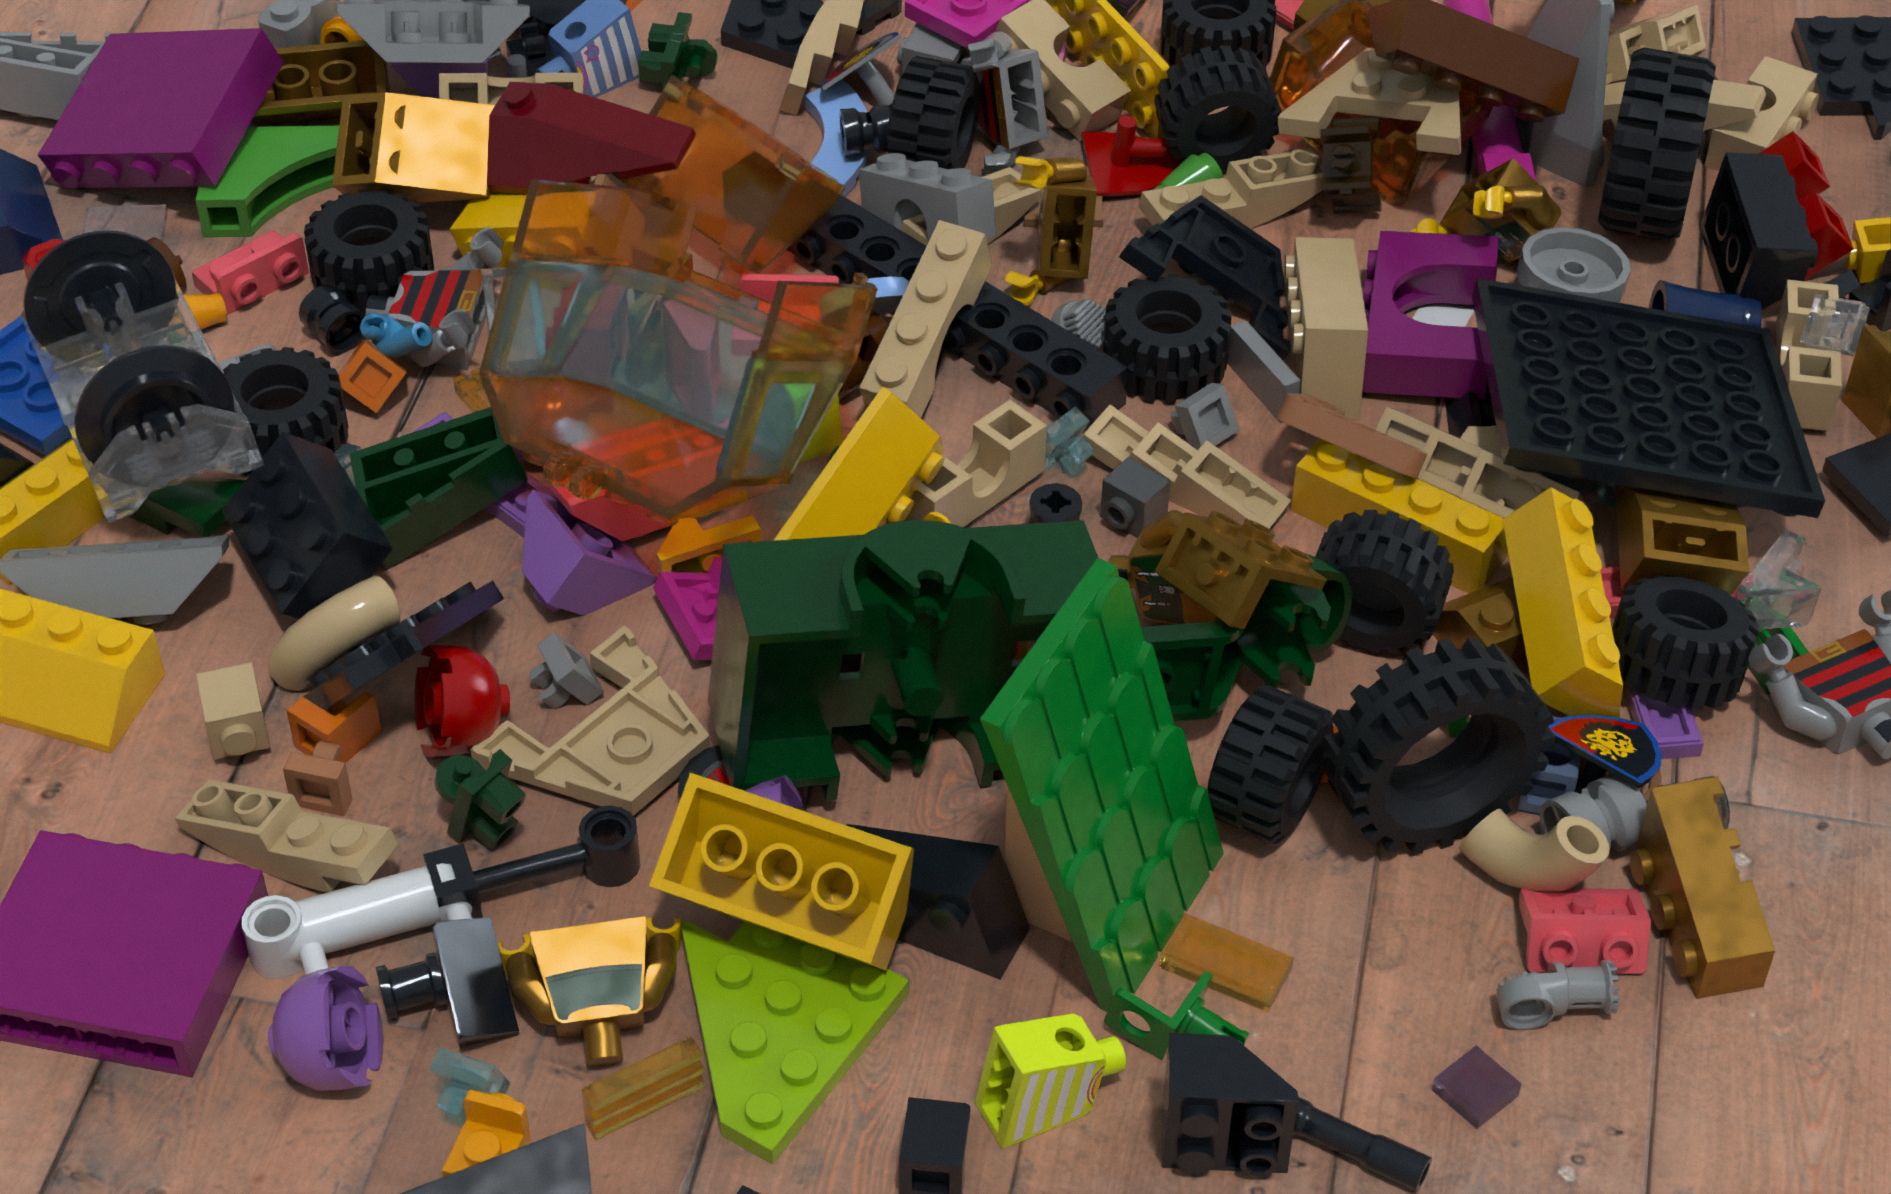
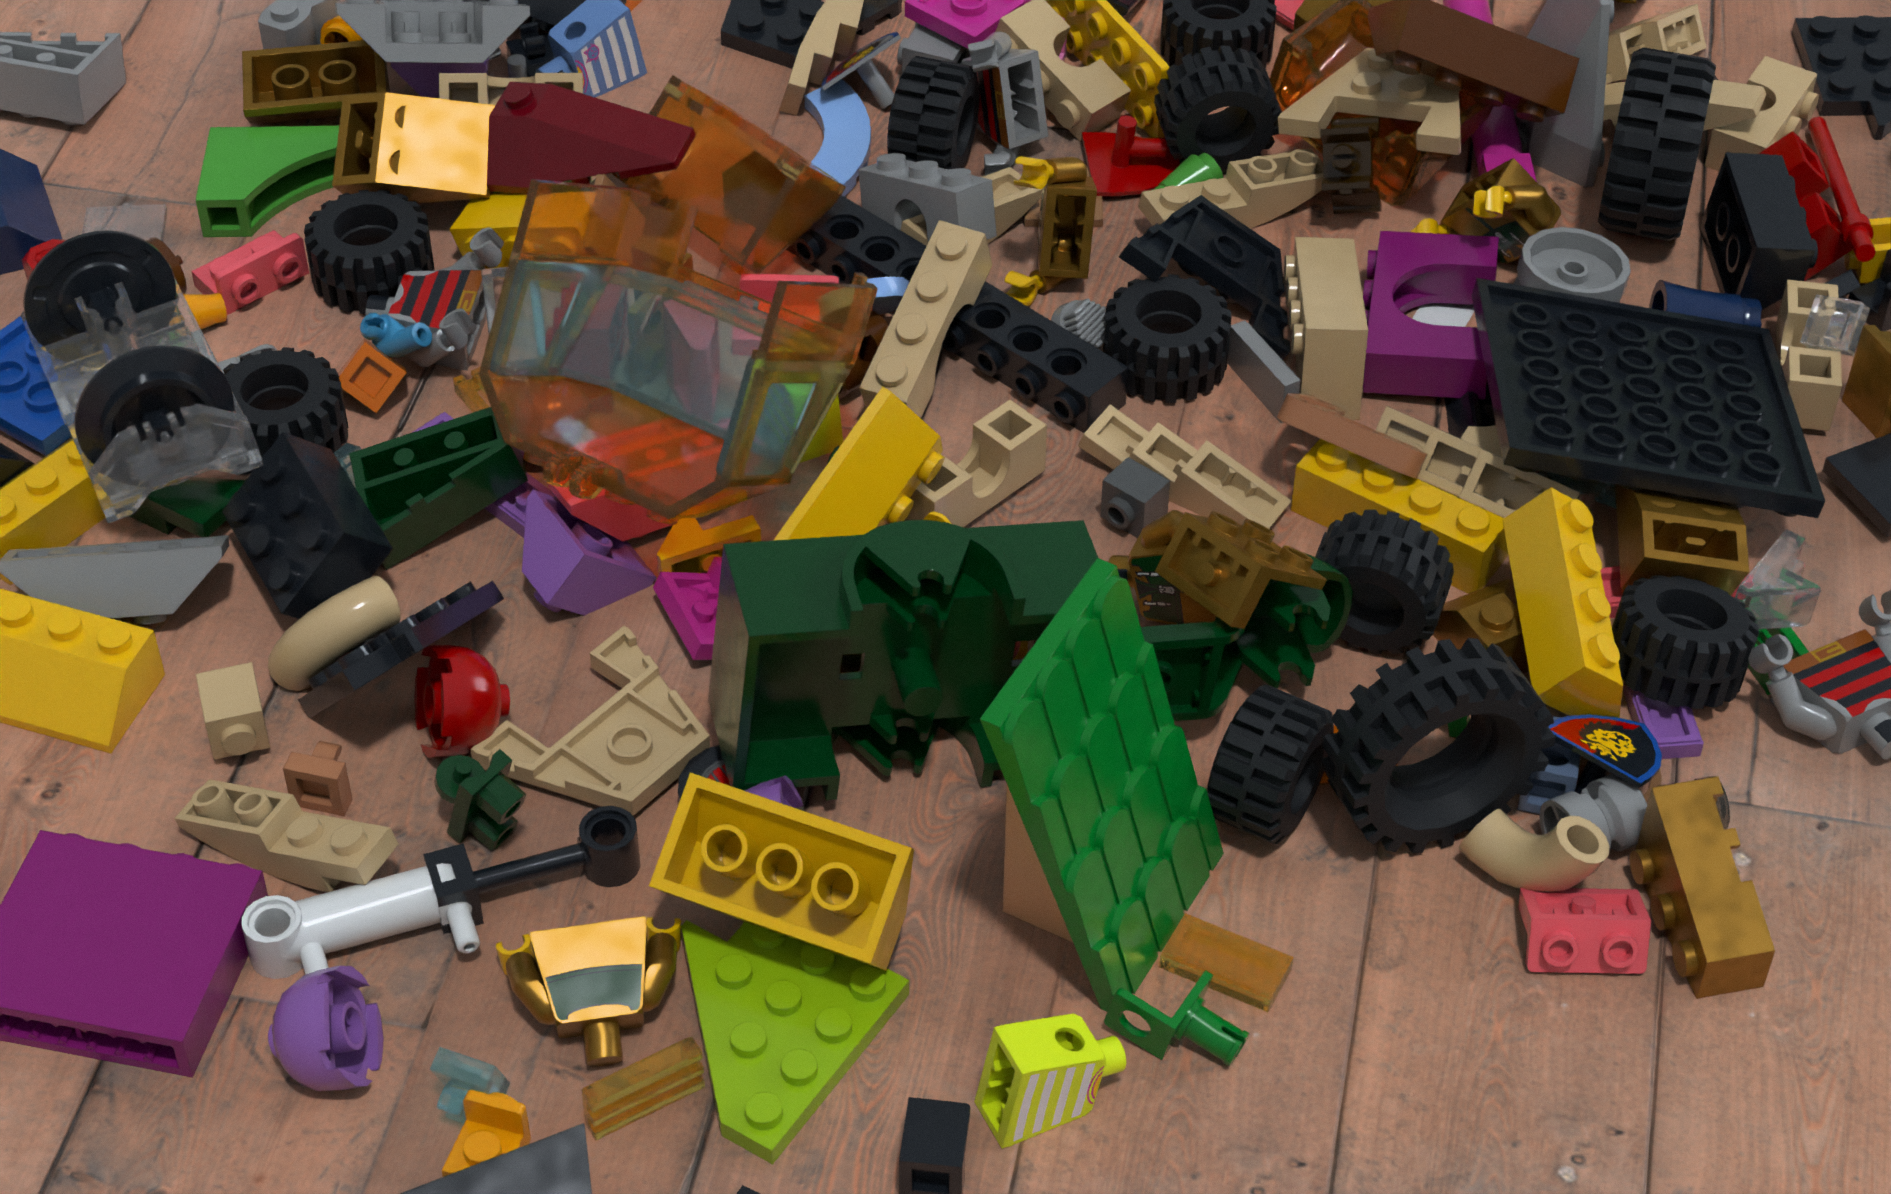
(161, 109): magenta brick -> none
(332, 318): black wheel -> none
(341, 724): orange panel -> none
(411, 985): black bush -> none
(474, 980): black slope -> none
(566, 672): light grey tile -> none
(675, 54): dark green hips -> none
(864, 130): black wheel -> none
(960, 902): black wedge -> none
(1055, 504): black wheel -> none
(1066, 445): clear light blue tile -> none
(1205, 416): light grey tile -> none
(1224, 1108): black slope -> none
(1374, 1151): black piece -> none
(1476, 1087): clear purple tile -> none
(1556, 992): light grey connector -> none
(1854, 226): none -> red bar

